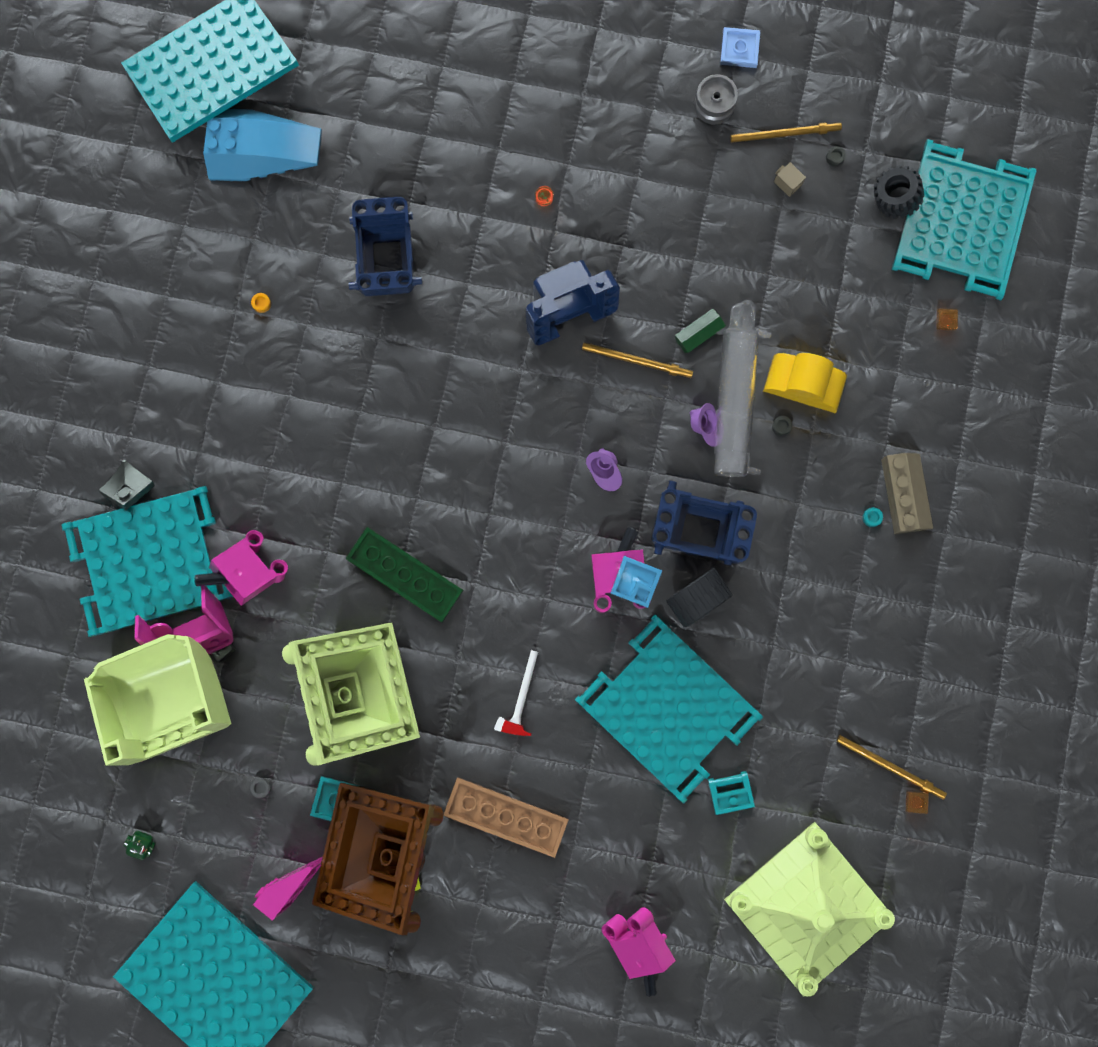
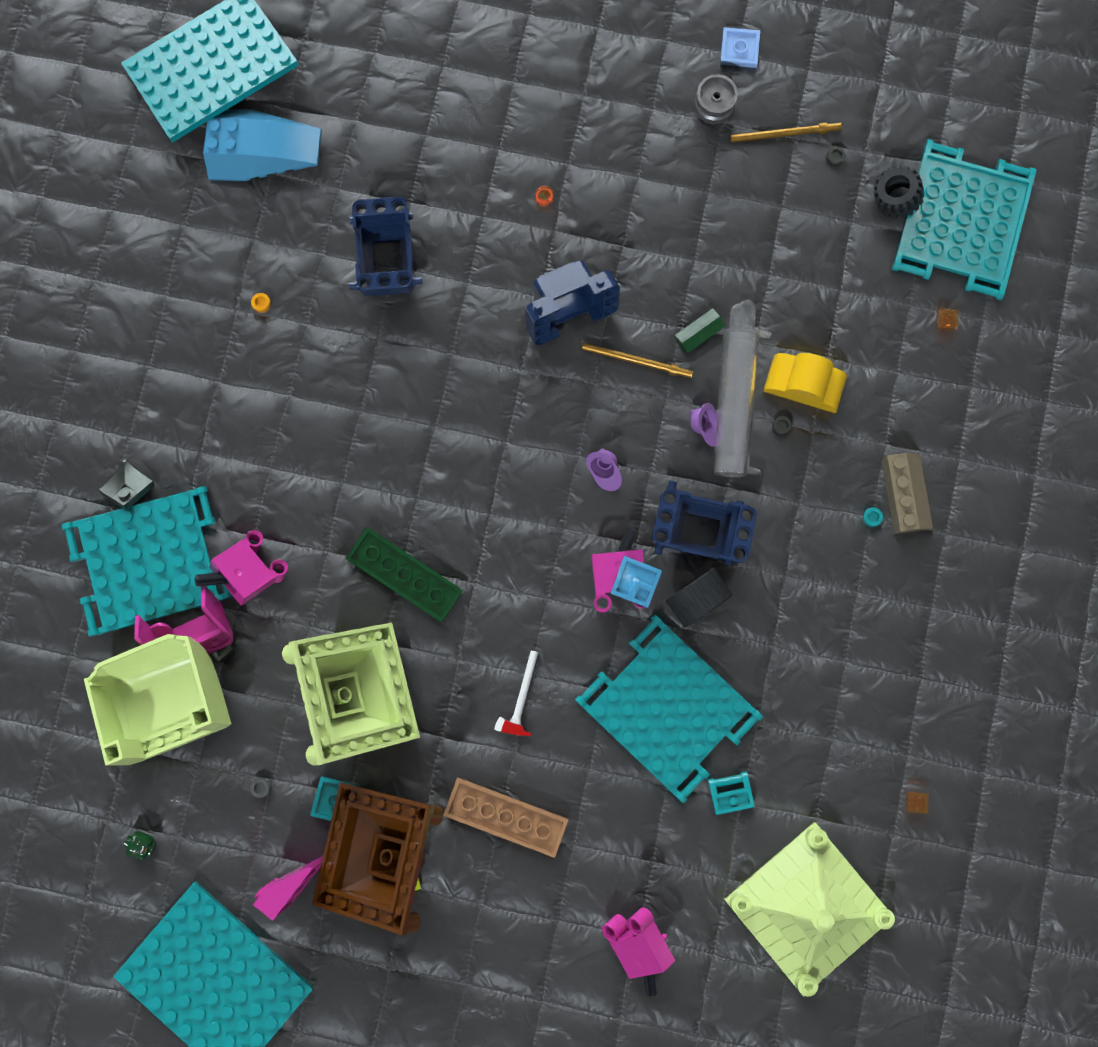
(789, 179): dark tan brick -> none
(925, 785): pearl gold bar -> none

